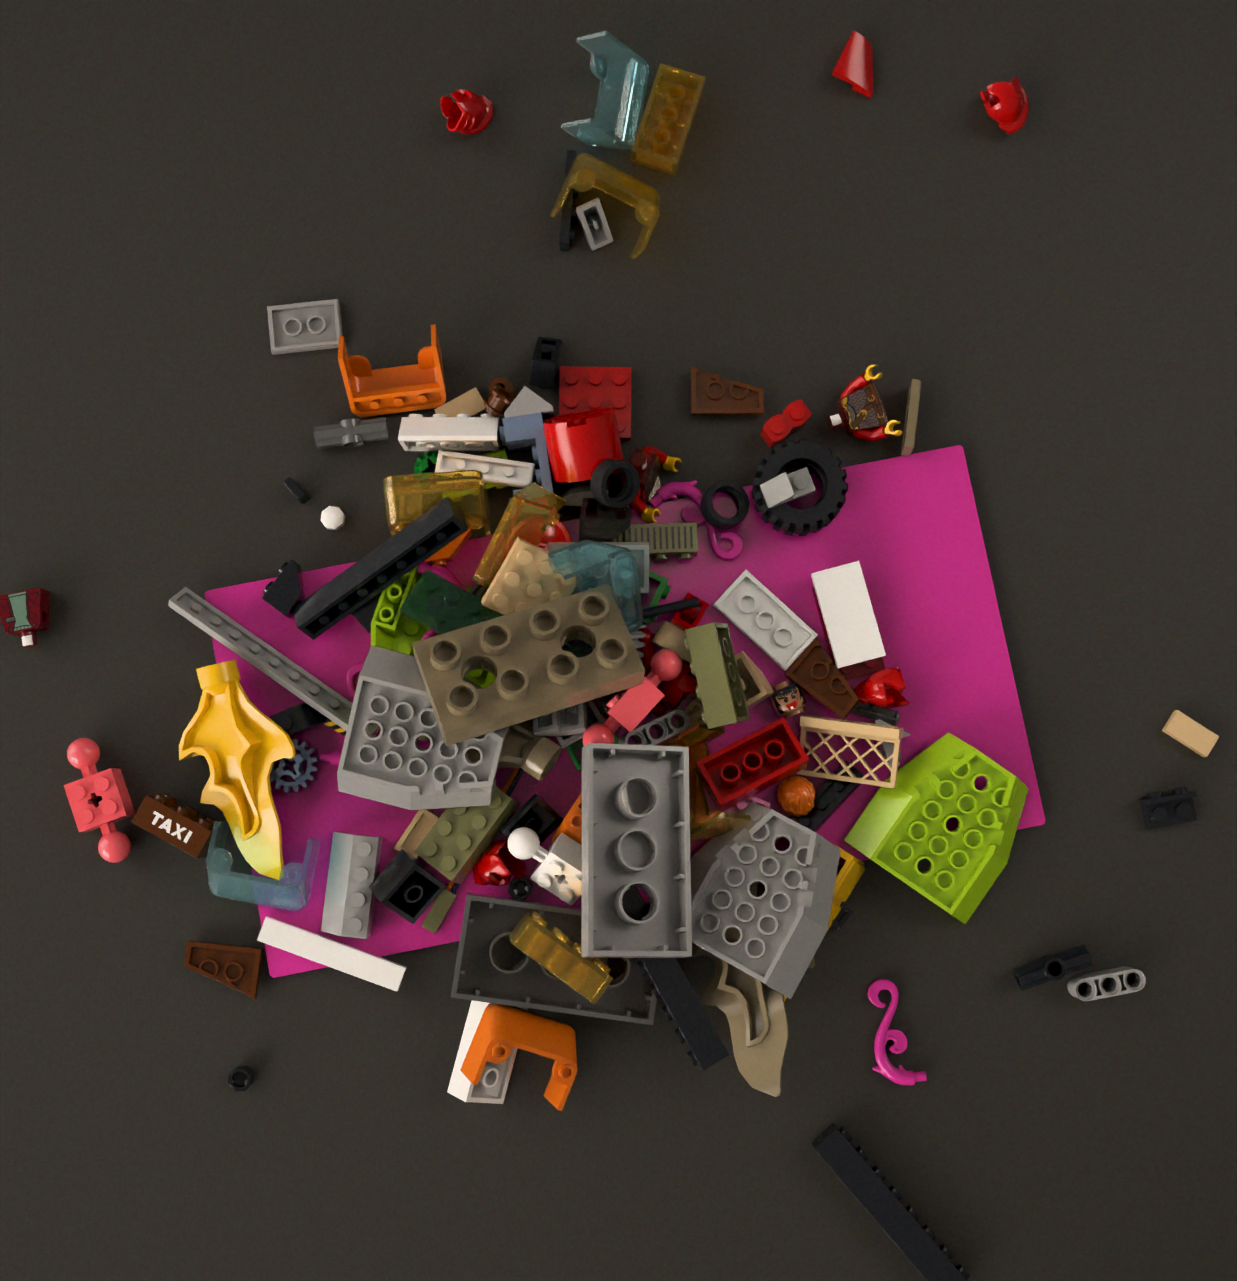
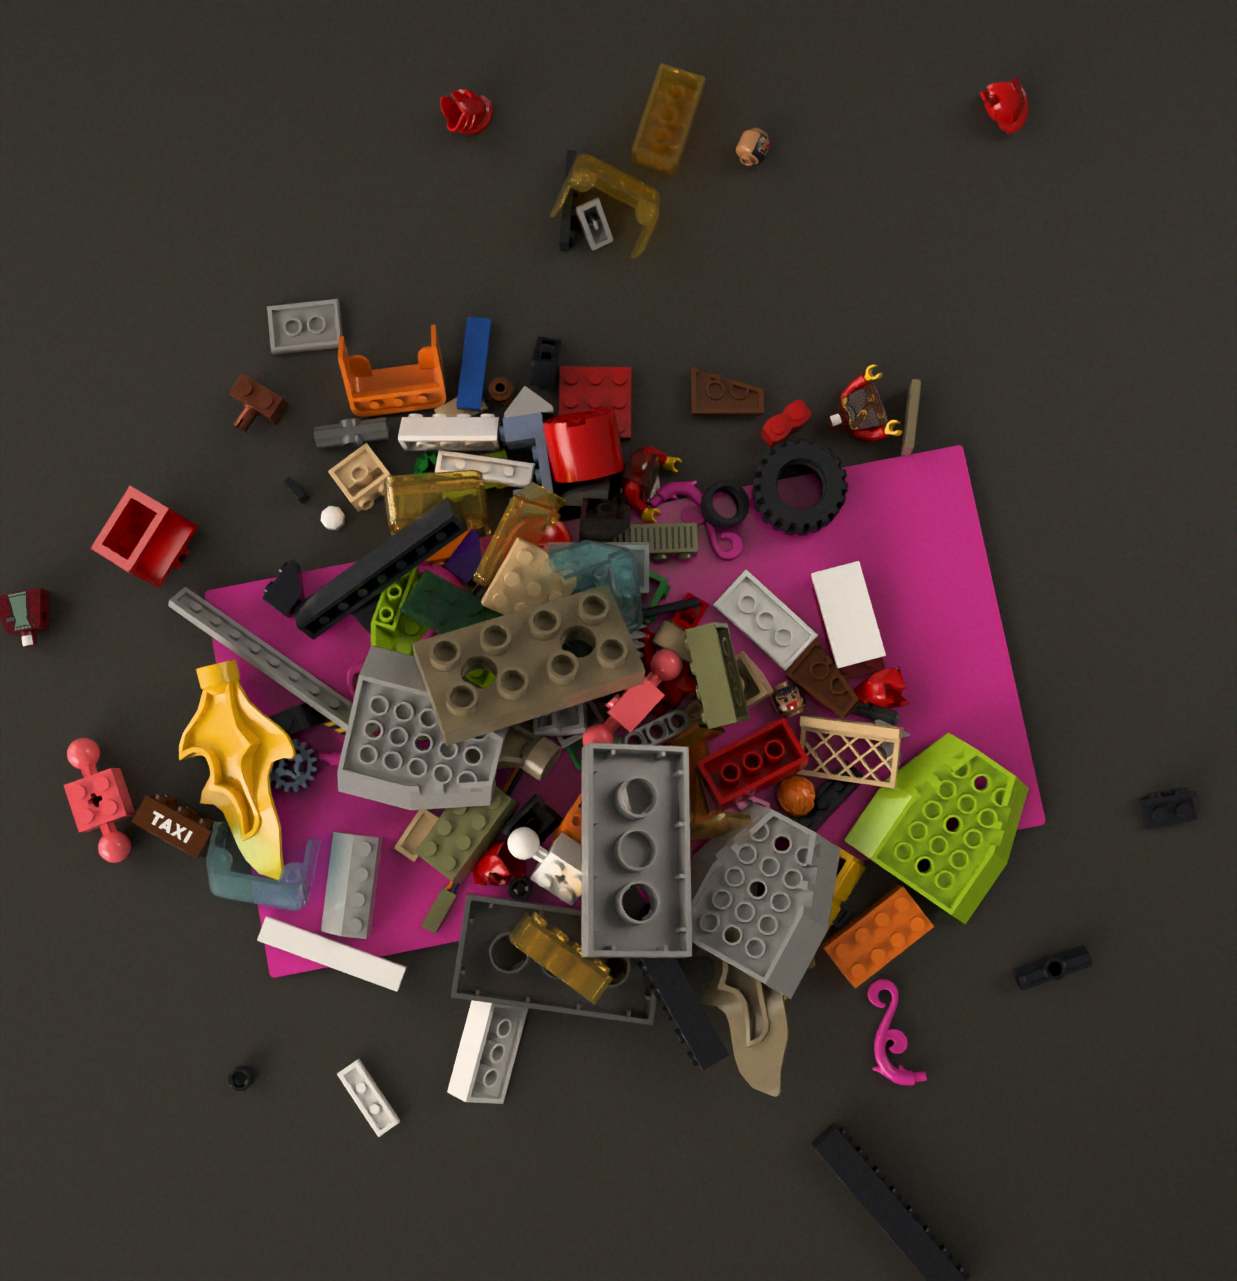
(144, 537): none -> red piece
(229, 964): reddish brown wing -> none
(256, 401): none -> copper brick
(360, 477): none -> tan plate
(368, 1097): none -> white tile
(407, 886): black brick -> none
(466, 558): none -> dark purple slope
(474, 364): none -> blue tile
(498, 401): reddish brown brick -> none
(511, 1027): orange windscreen -> none
(619, 95): clear light blue windscreen -> none
(630, 487): black tyre -> none
(753, 146): none -> medium nougat head
(787, 487): light grey slope -> none
(856, 64): red slope -> none
(877, 935): none -> orange brick
(1117, 986): light grey beam -> none
(1190, 733): tan tile -> none

